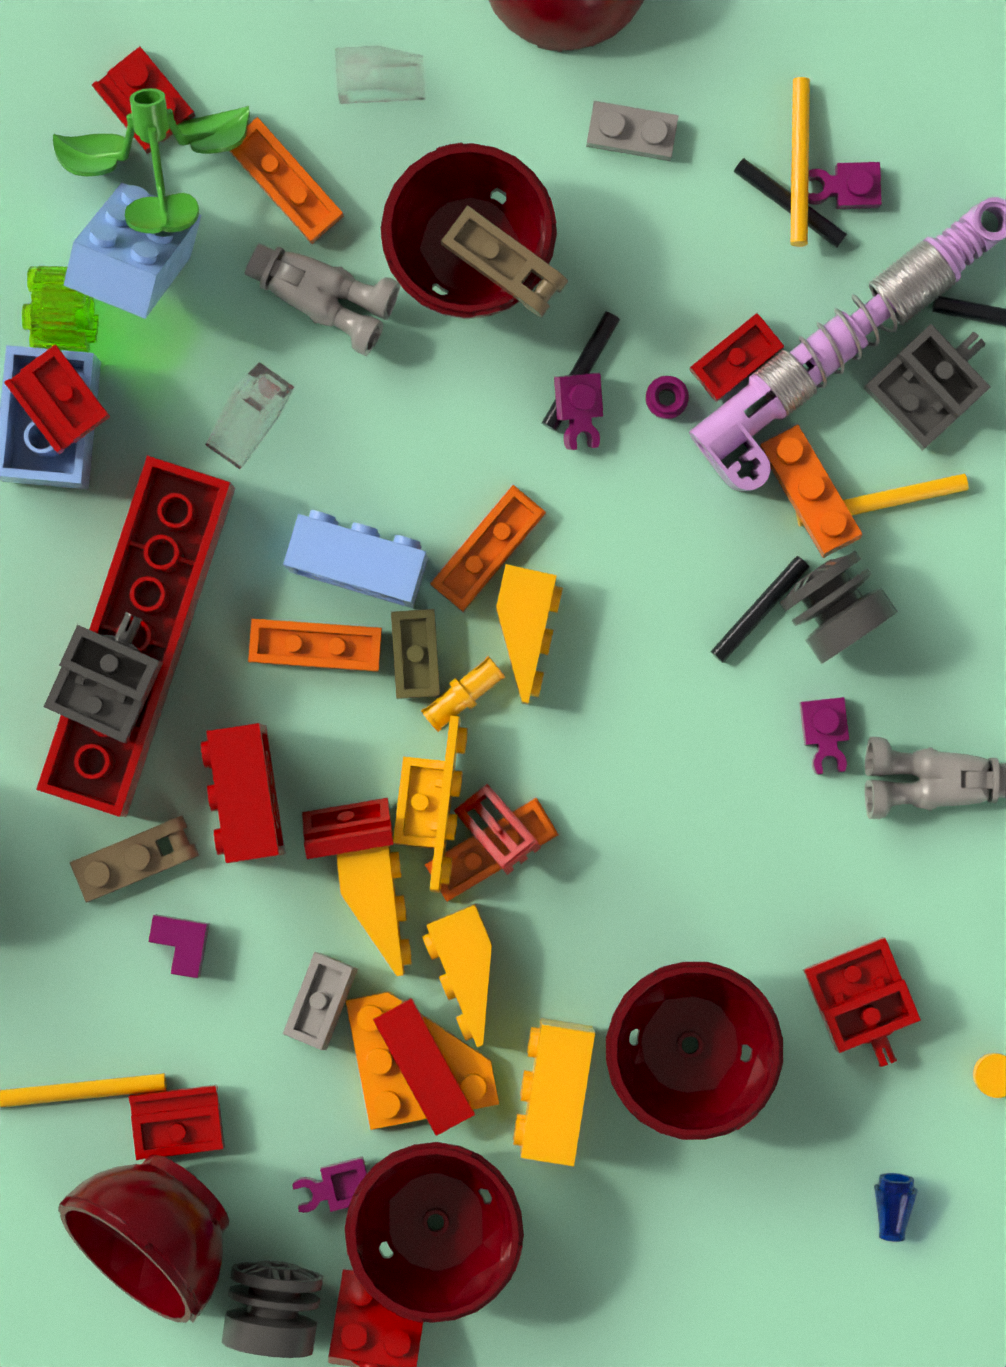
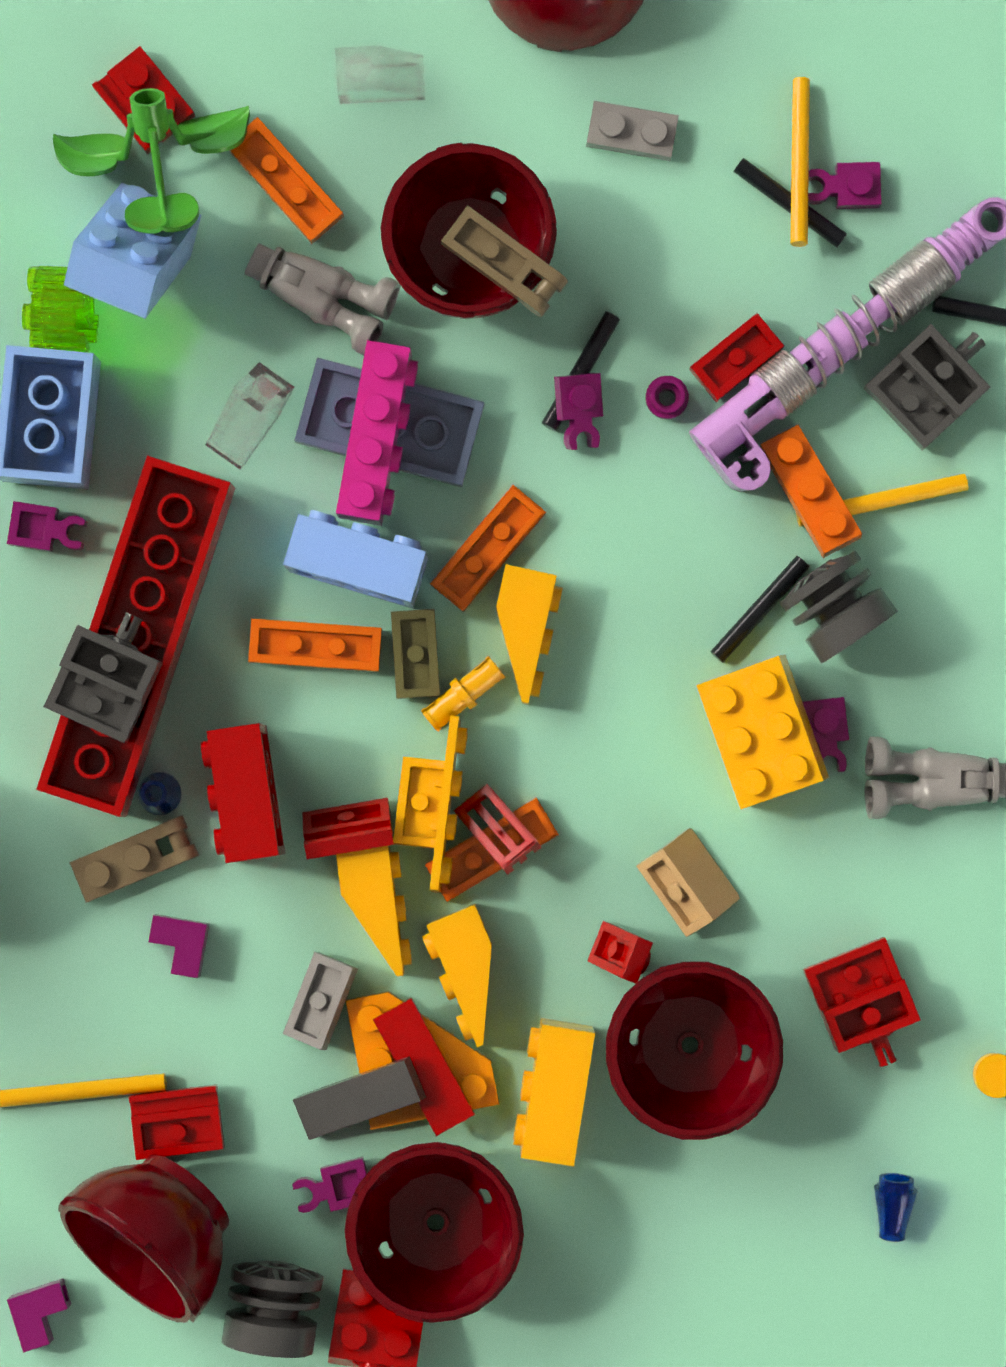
(31, 1309): none -> magenta piece
(37, 527): none -> magenta plate
(57, 399): red plate -> none
(170, 793): none -> clear blue cone
(359, 1098): none -> dark grey tile
(374, 433): none -> dark pink brick
(437, 433): none -> sand blue plate
(620, 952): none -> red plate
(688, 882): none -> tan panel
(762, 731): none -> yellow brick

